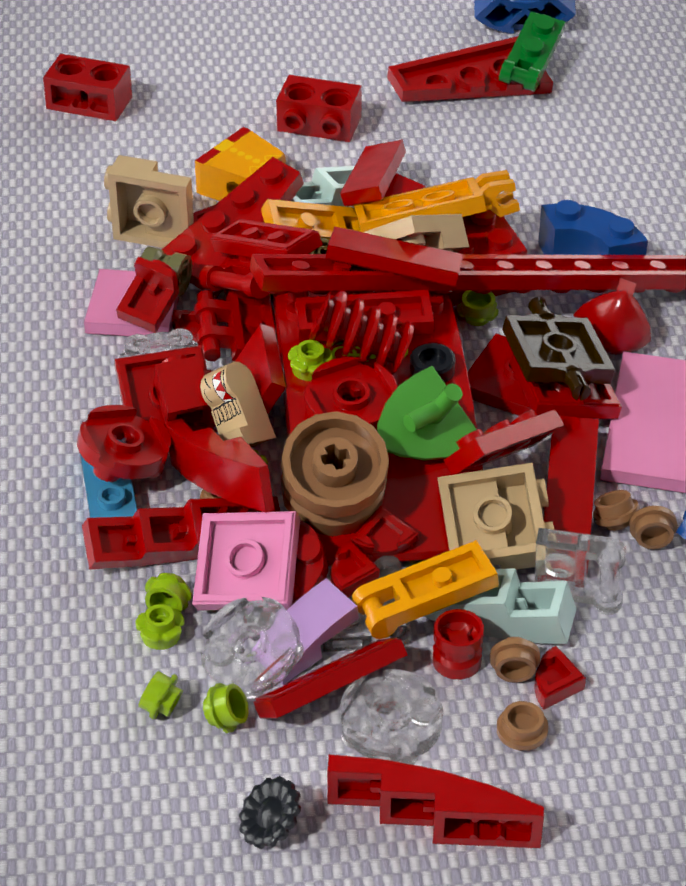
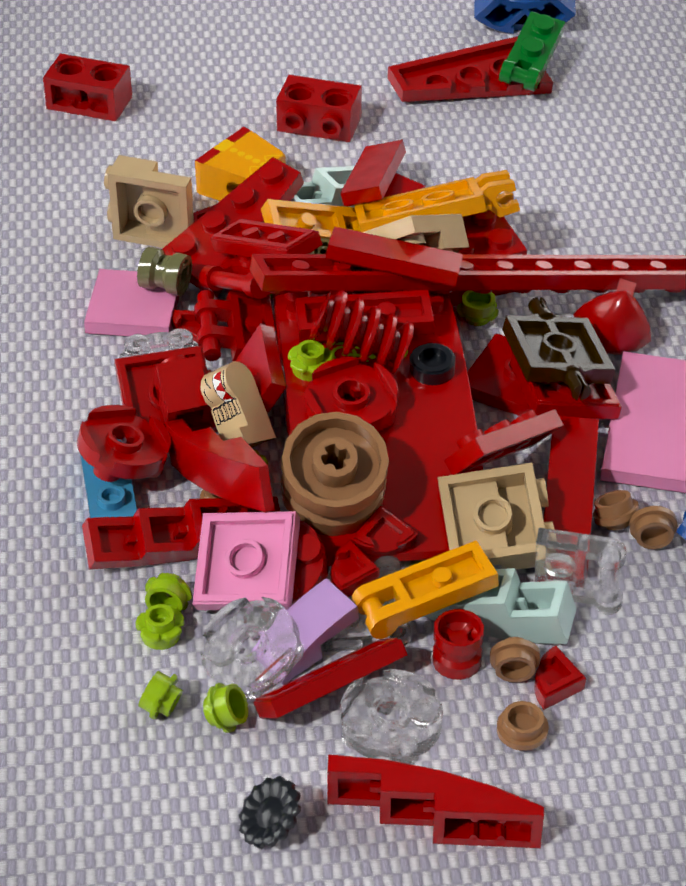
(149, 294): red bracket -> none
(424, 418): bright green shield -> none
(587, 230): blue brick -> none

